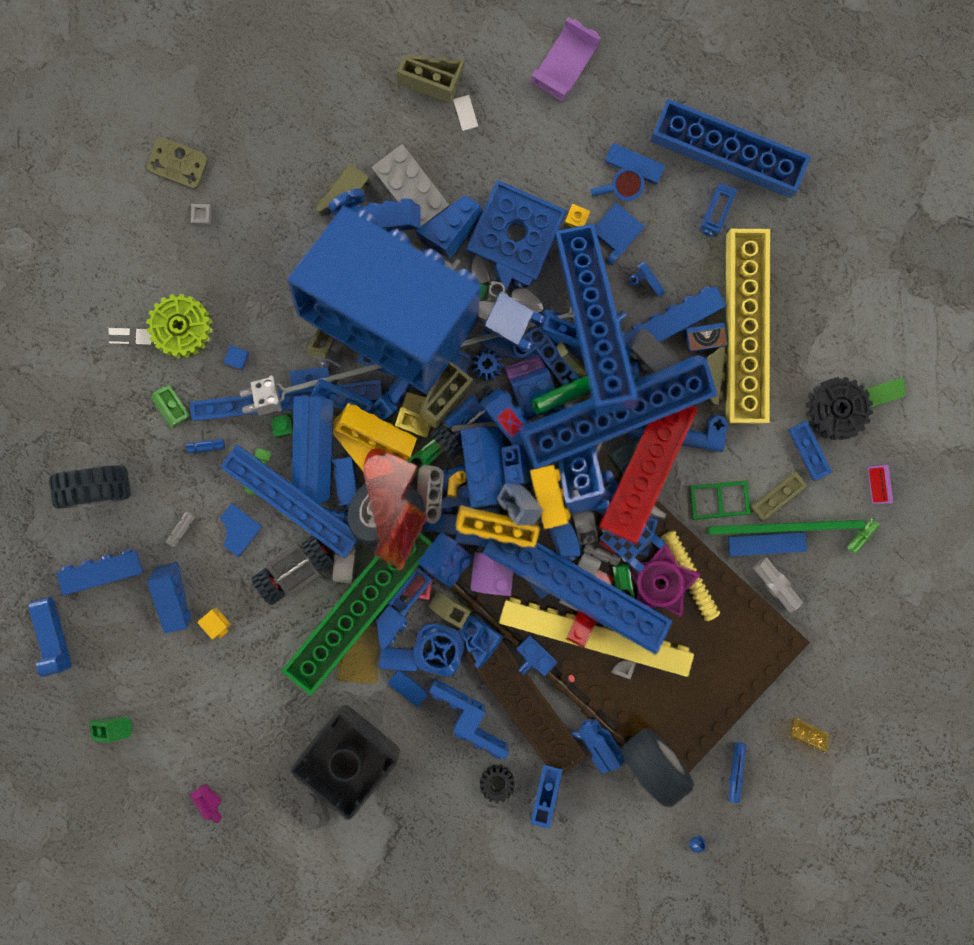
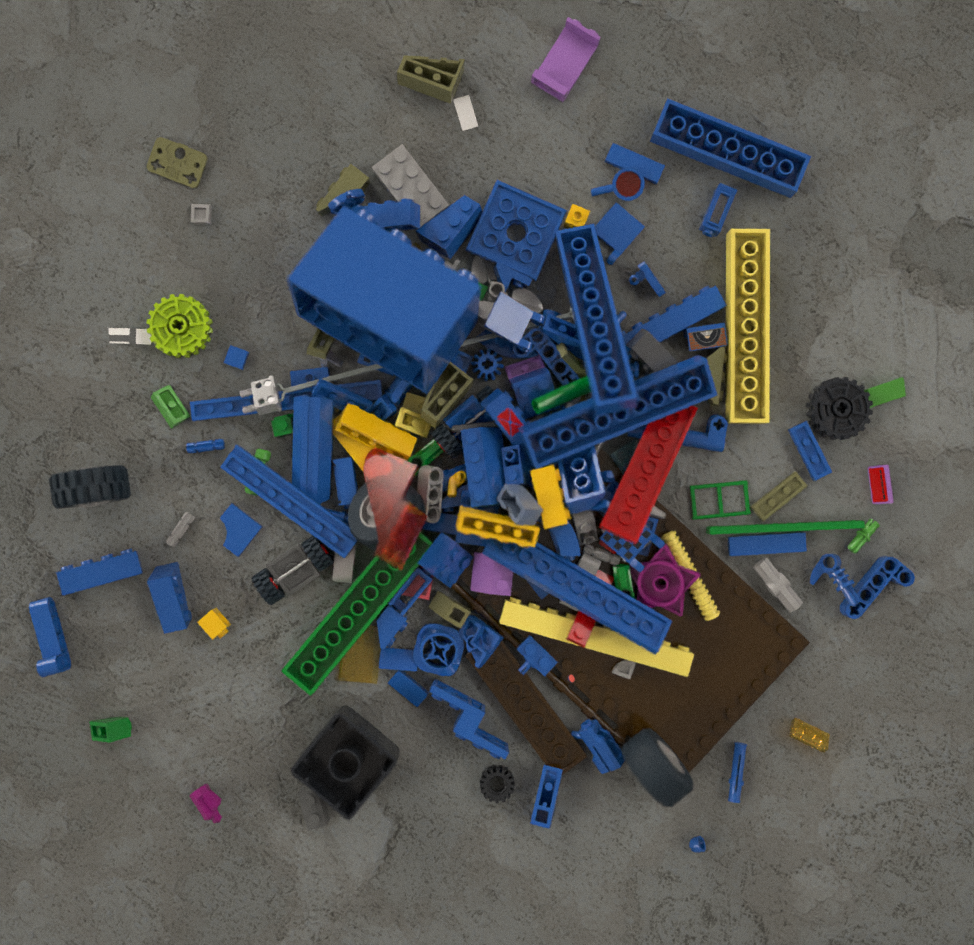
(839, 577): none -> blue piece
(873, 590): none -> blue beam

